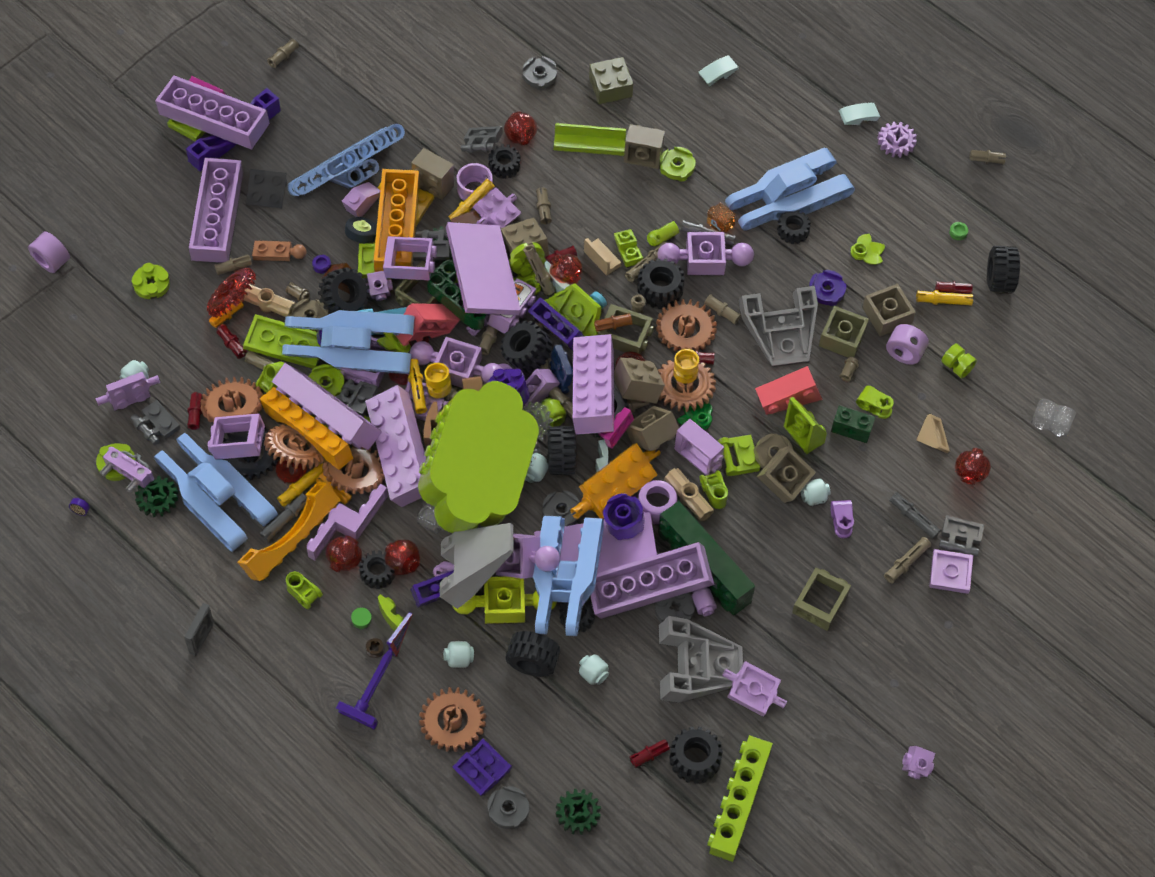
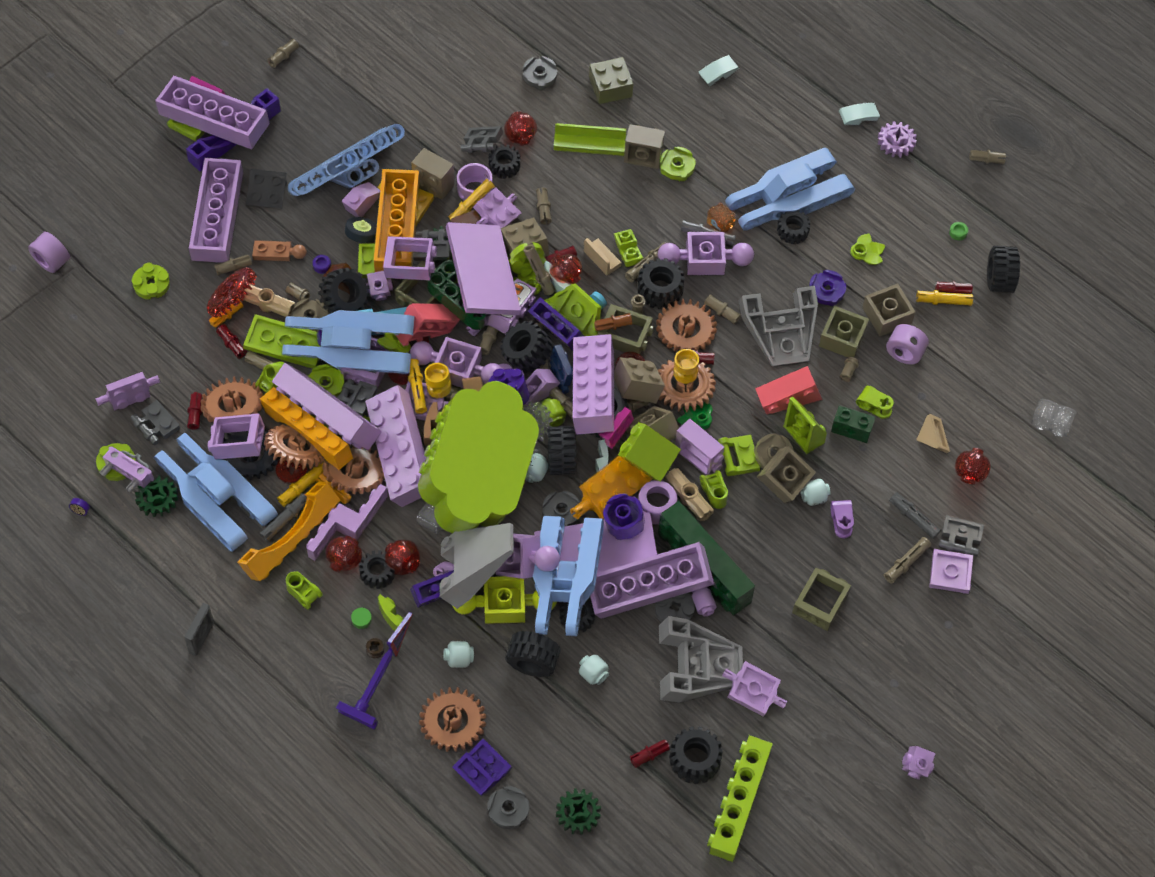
(133, 368): light aqua head -> none
(649, 451): none -> lime brick
(663, 234): lime piece -> none
(959, 361): lime wheel -> none

